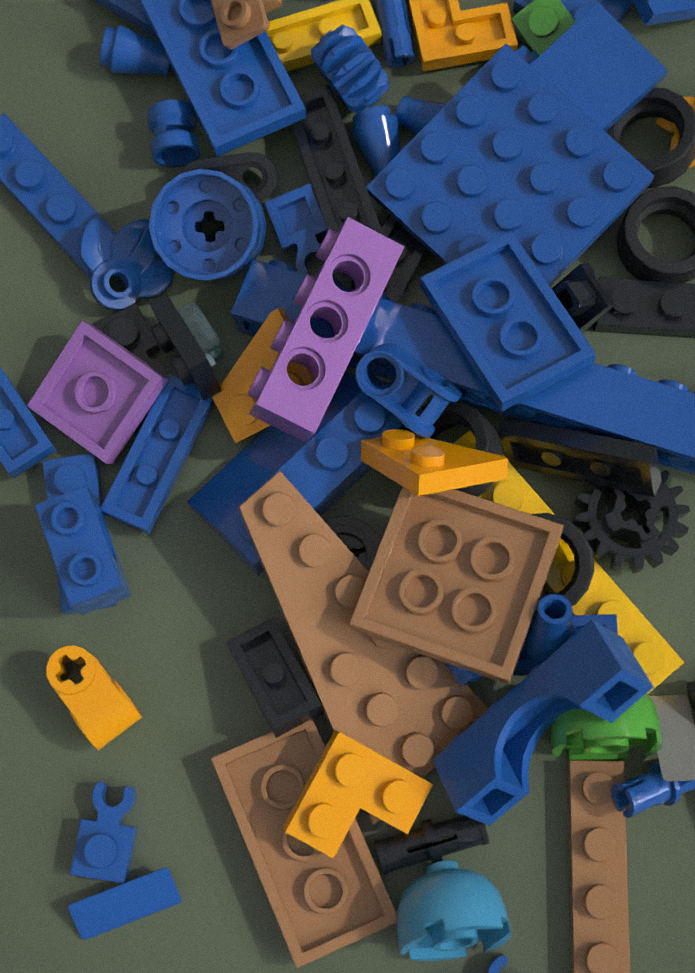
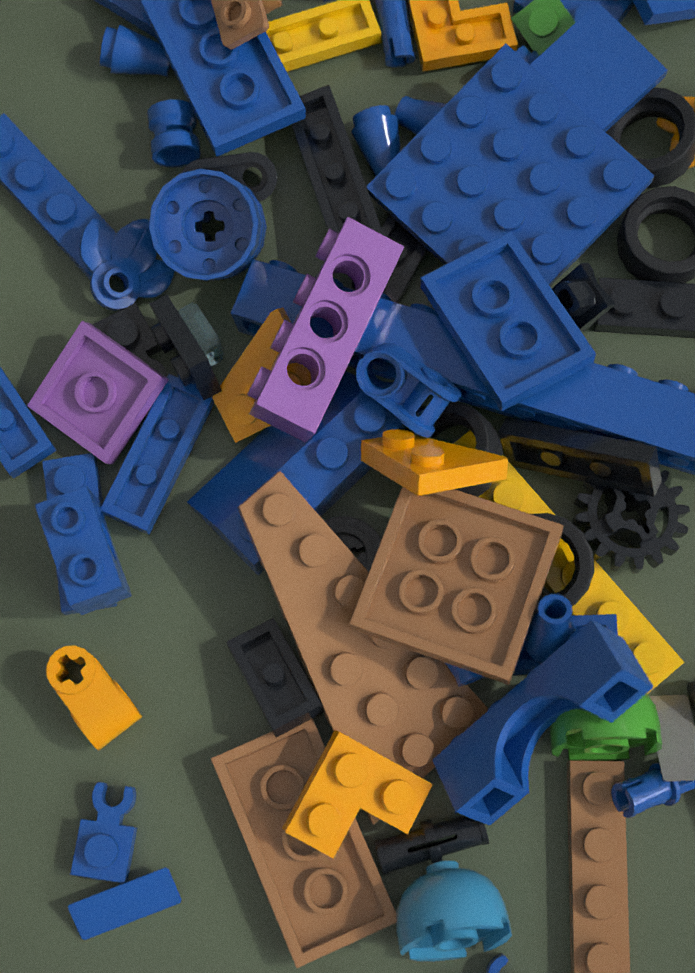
(298, 223): blue plate -> none
(350, 68): blue gear -> none

